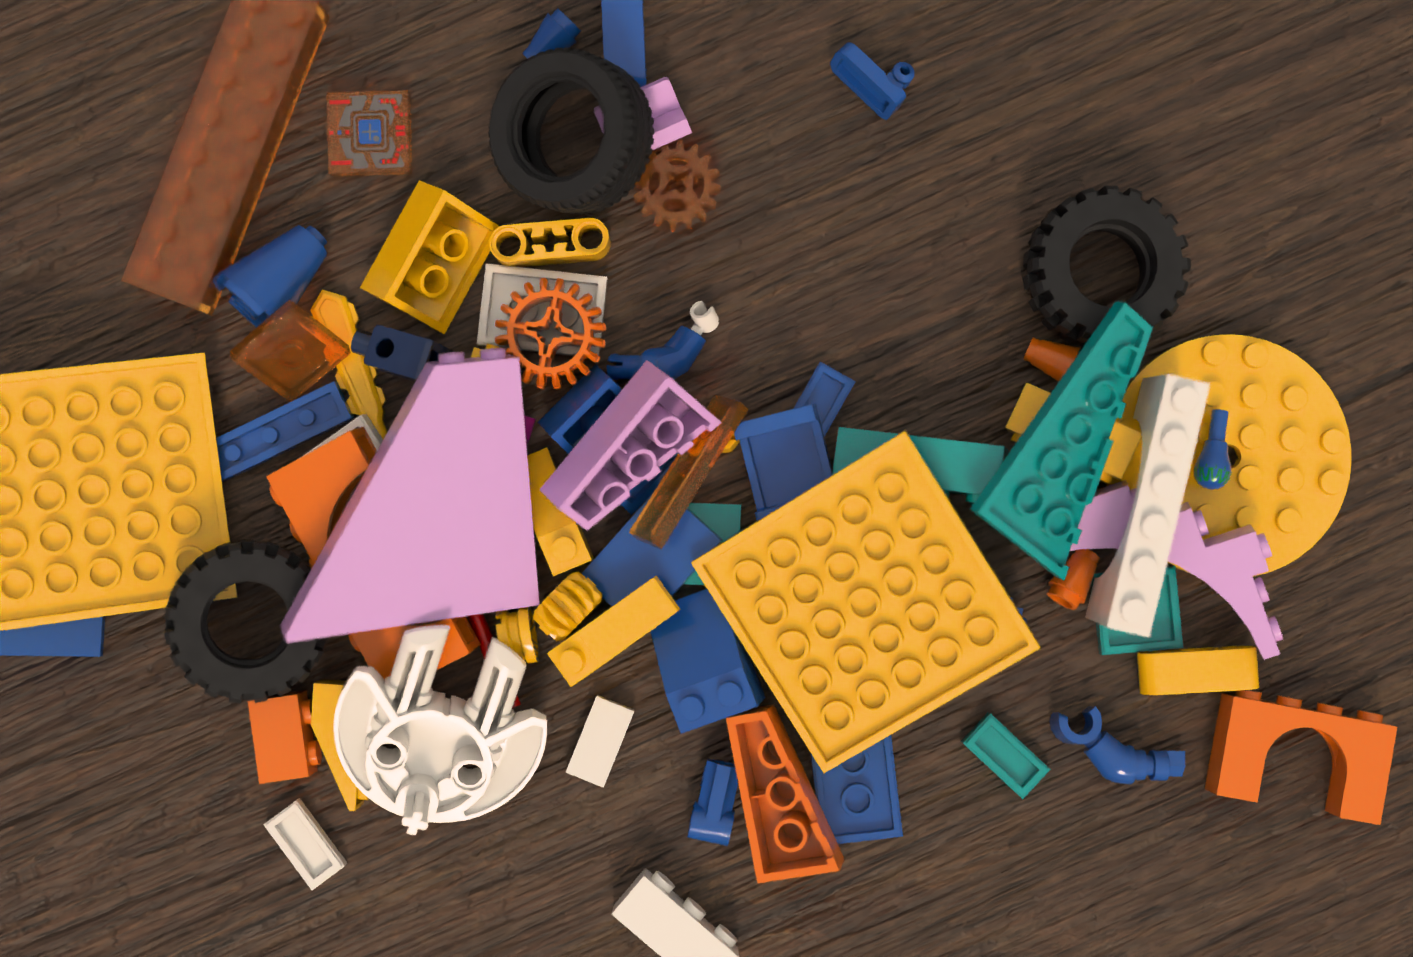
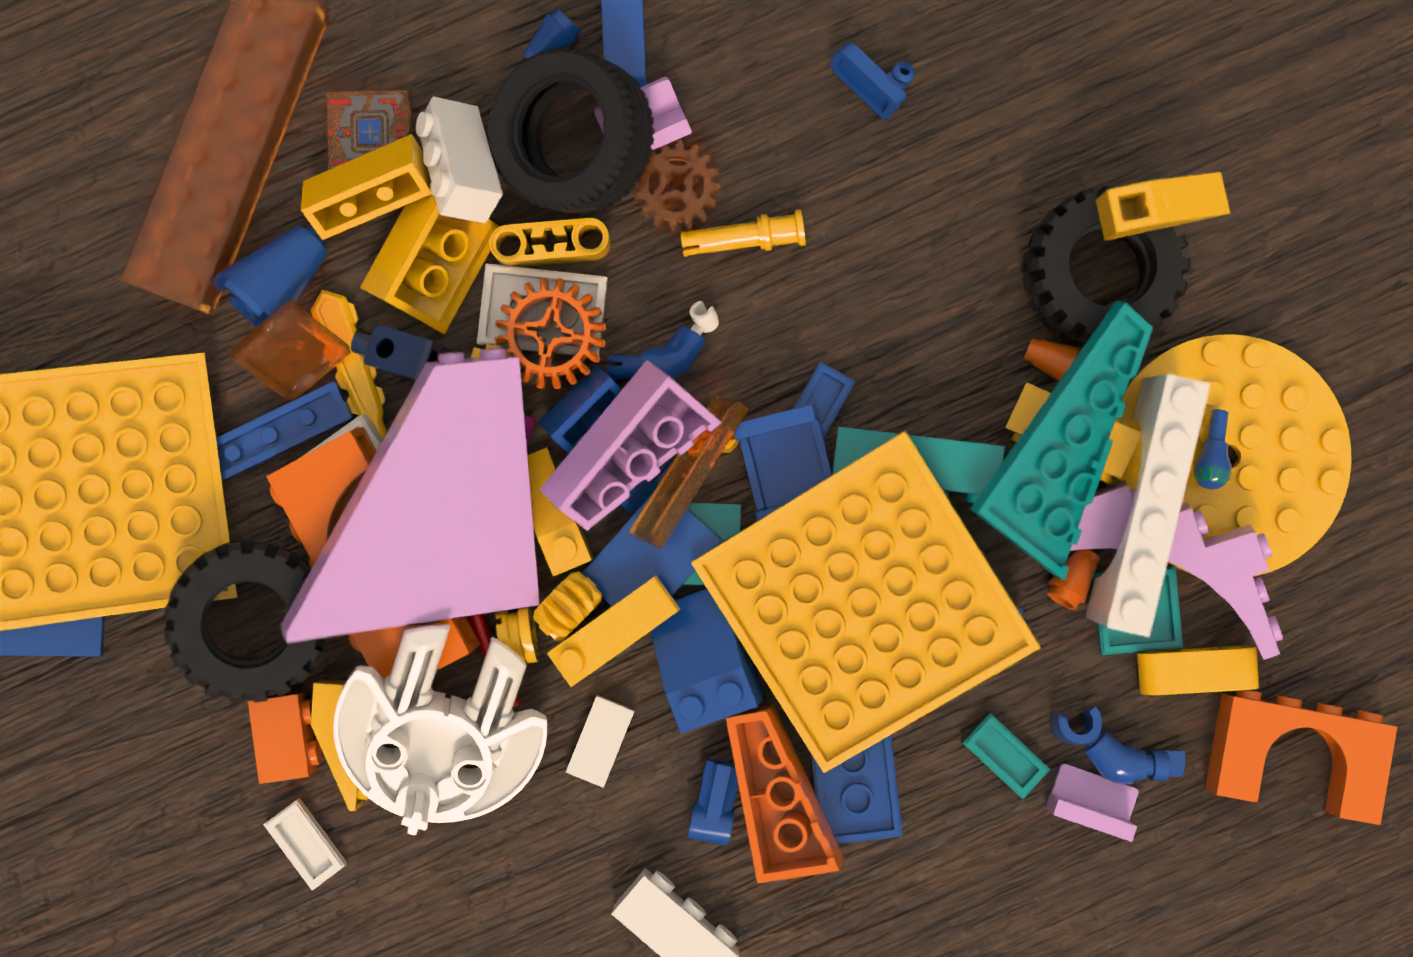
(366, 187): none -> yellow brick
(458, 160): none -> white brick
(764, 232): none -> yellow pin
(1093, 801): none -> lavender panel
(1161, 204): none -> yellow slope

